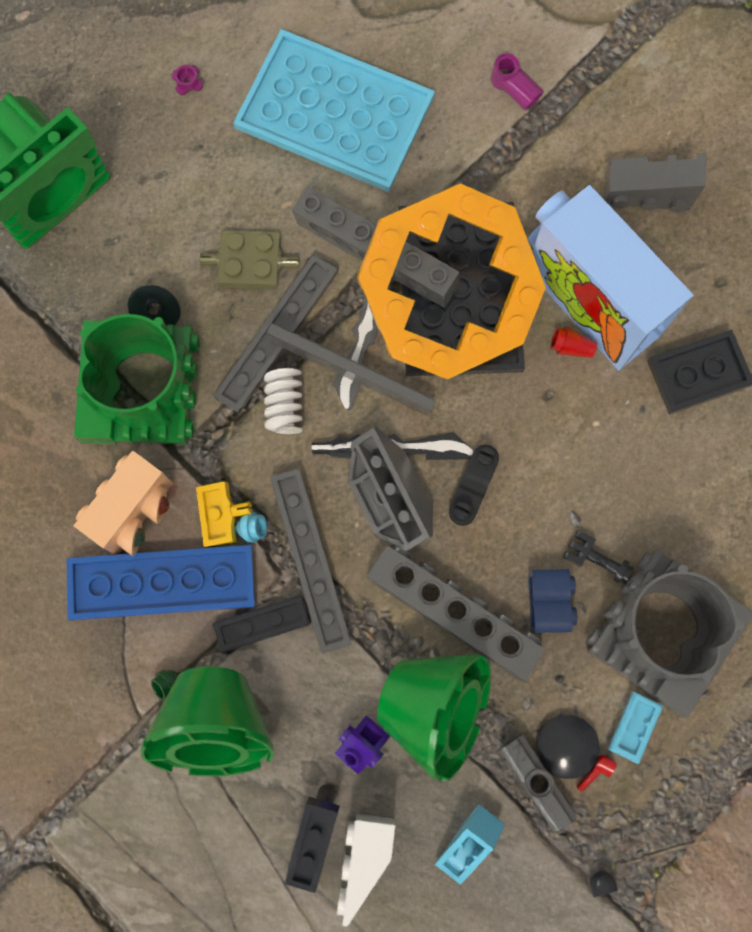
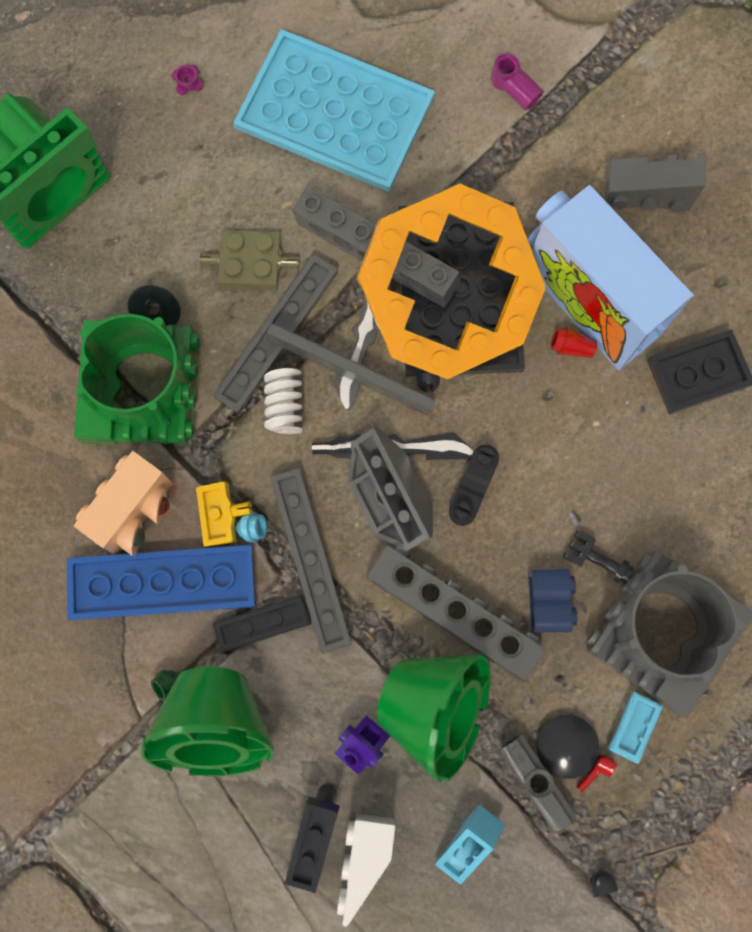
(425, 379): none -> black hinge

